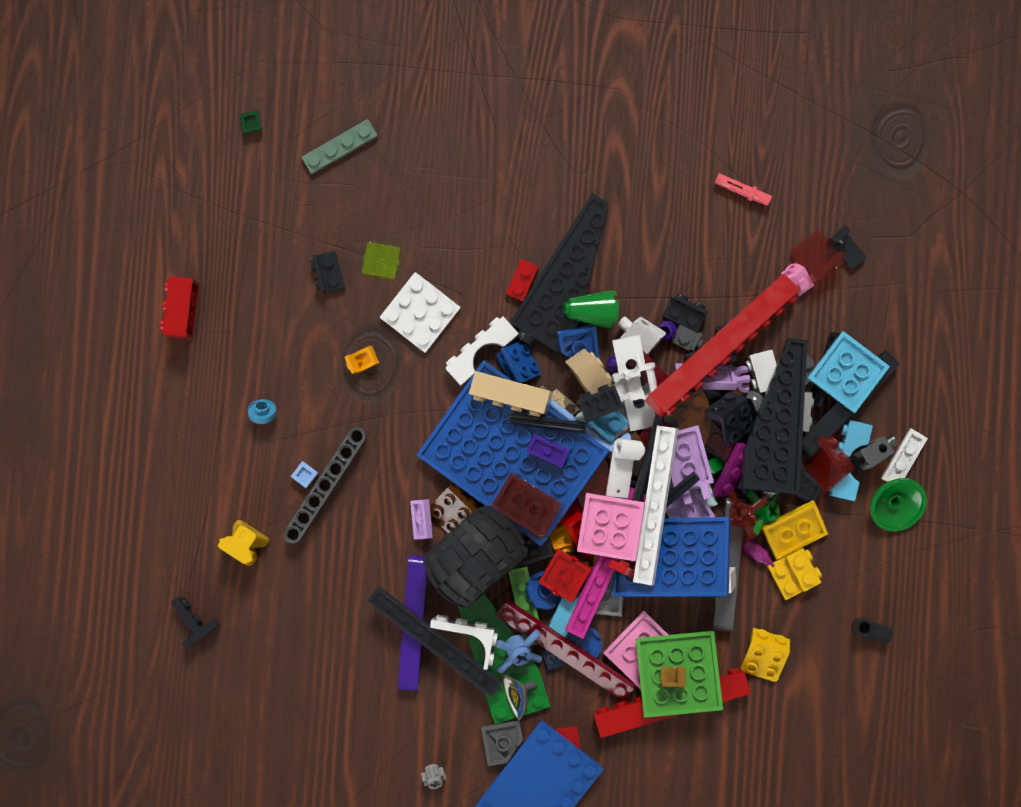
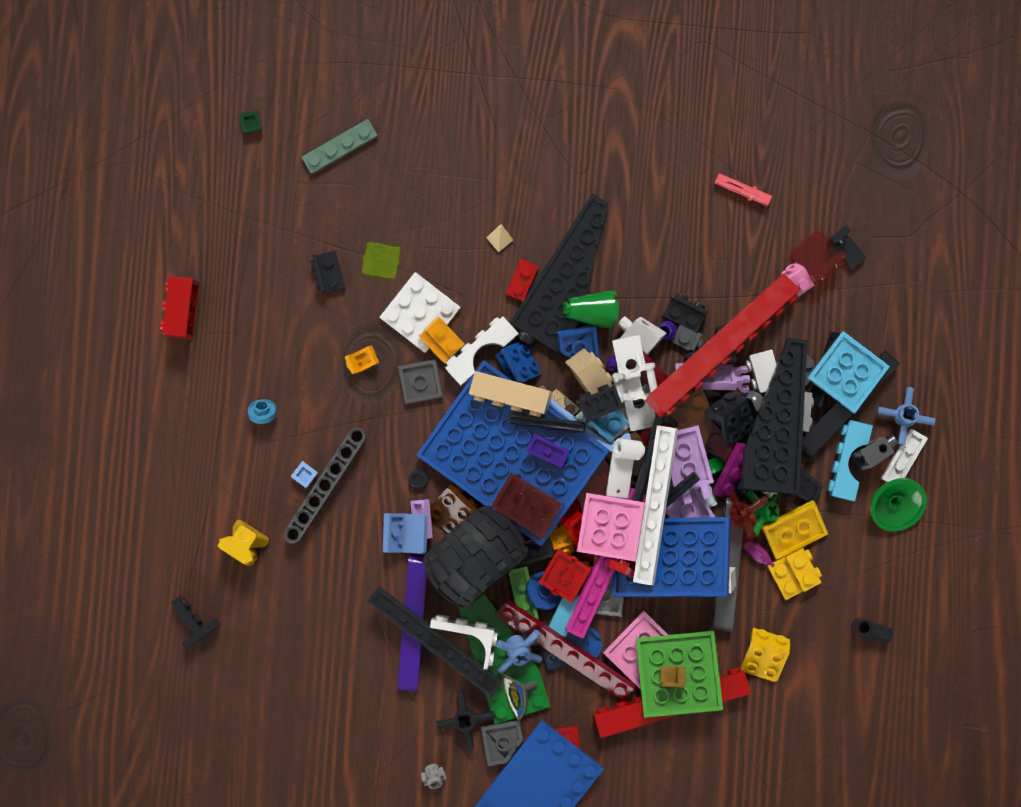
(405, 533): none -> medium blue bracket
(418, 479): none -> black tile
(420, 381): none -> dark grey tile
(441, 339): none -> light orange plate
(467, 729): none -> black bar
(499, 238): none -> tan slope
(829, 464): clear red bracket -> none
(912, 411): none -> medium blue bar

